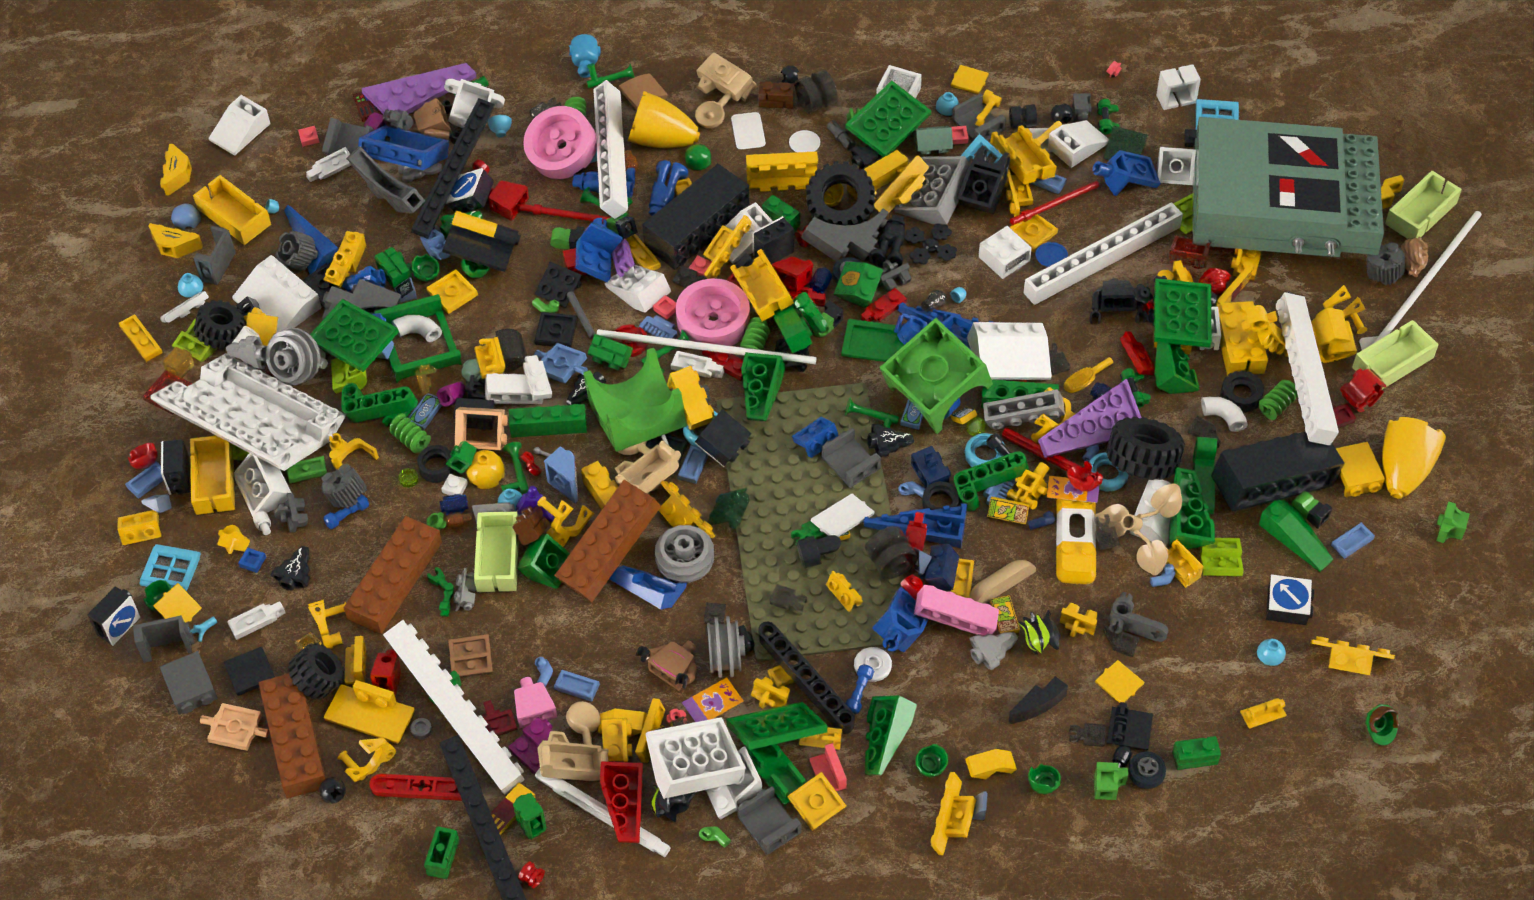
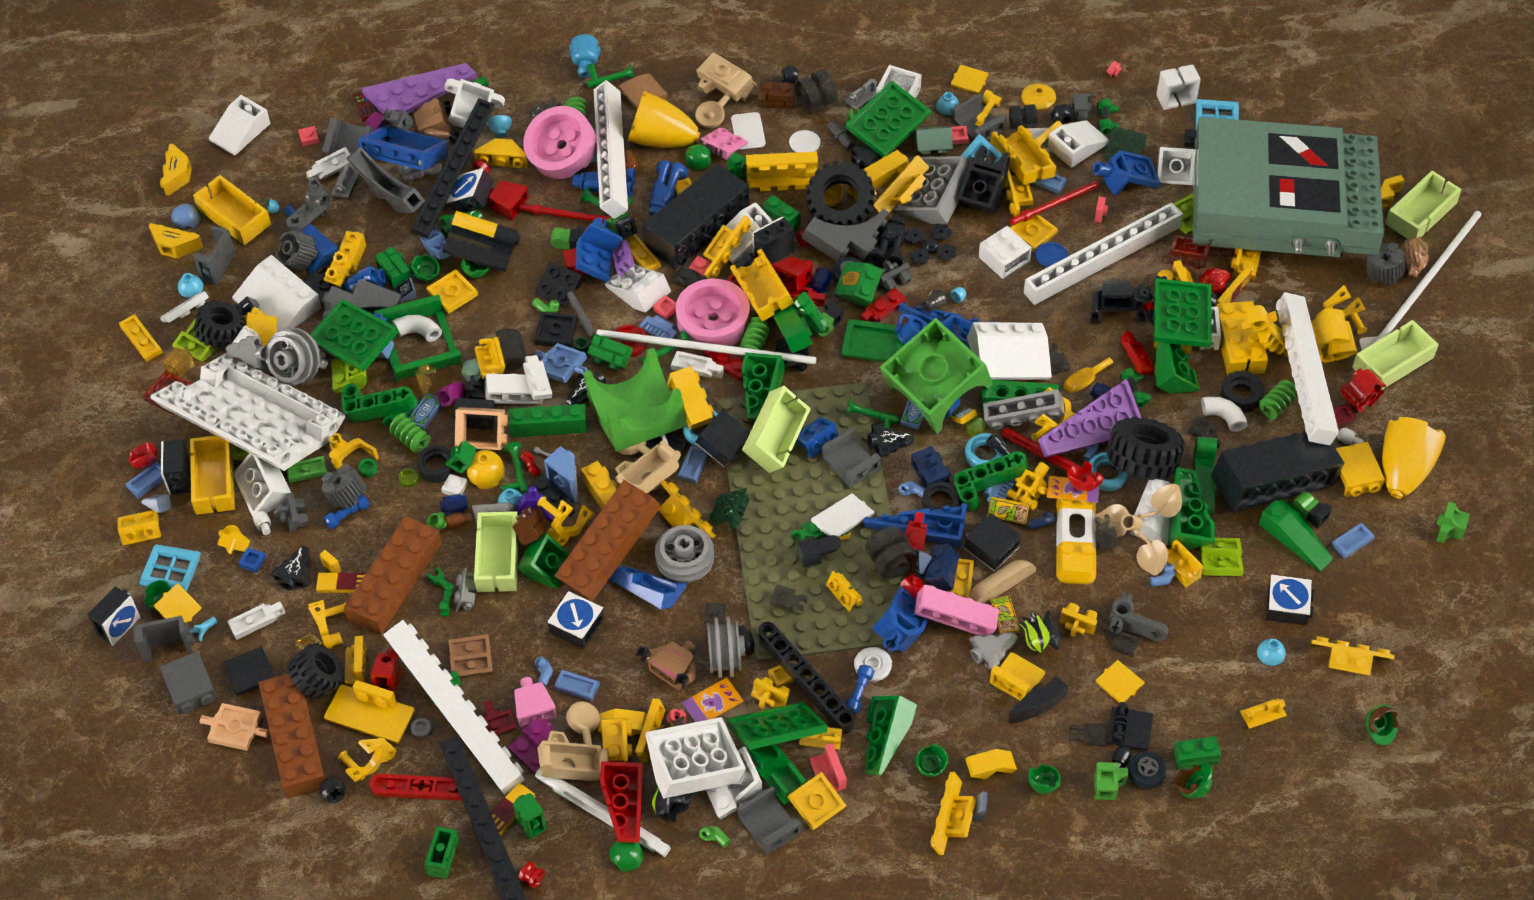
(316, 204): none -> dark grey piece
(330, 562): none -> yellow tile
(338, 582): none -> tile
(345, 182): none -> light grey hinge
(367, 468): none -> green tile
(502, 154): none -> yellow slope
(552, 493): none -> black hinge
(575, 620): none -> piece
(582, 341): none -> dark green plate
(626, 855): none -> green hair
(723, 142): none -> bright pink hinge
(737, 165): none -> green brick
(776, 429): none -> yellowish green piece
(862, 95): none -> light grey hinge
(992, 541): none -> black piece
(1016, 676): none -> yellow bracket
(1040, 95): none -> yellow dish
(1101, 209): none -> coral plate
(1195, 781): none -> green piece
(1348, 437): none -> white cylinder

